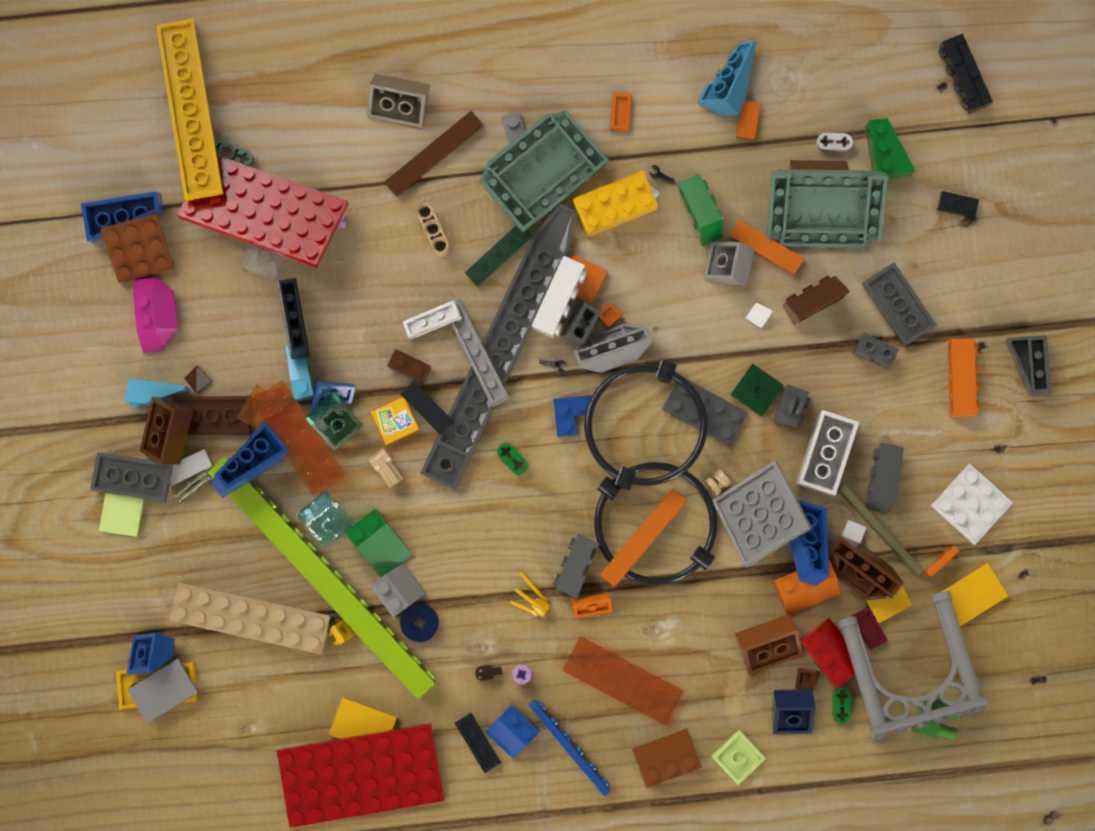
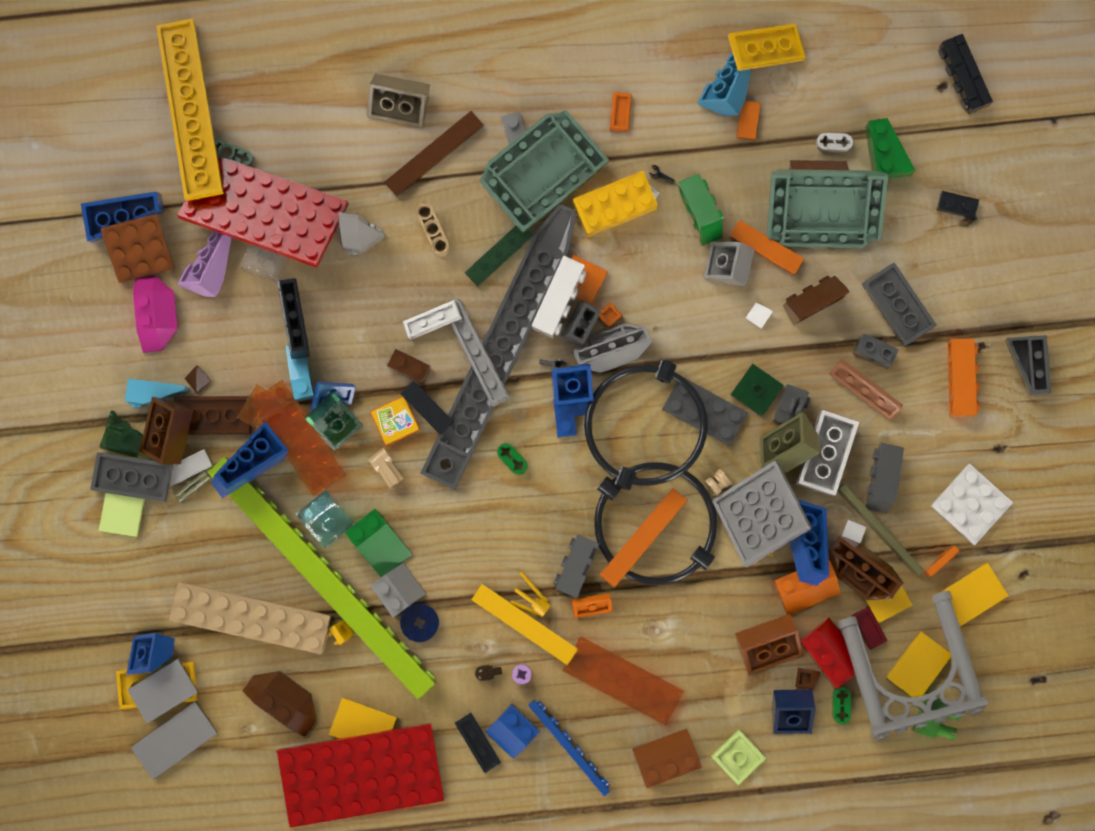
(121, 437): none -> clear green slope
(174, 740): none -> light grey tile
(209, 268): none -> lavender wedge
(283, 700): none -> reddish brown wedge
(357, 234): none -> light grey wedge
(524, 624): none -> yellow tile
(572, 384): none -> blue slope
(766, 47): none -> yellow tile
(790, 443): none -> olive slope
(866, 389): none -> nougat plate
(918, 665): none -> yellow tile

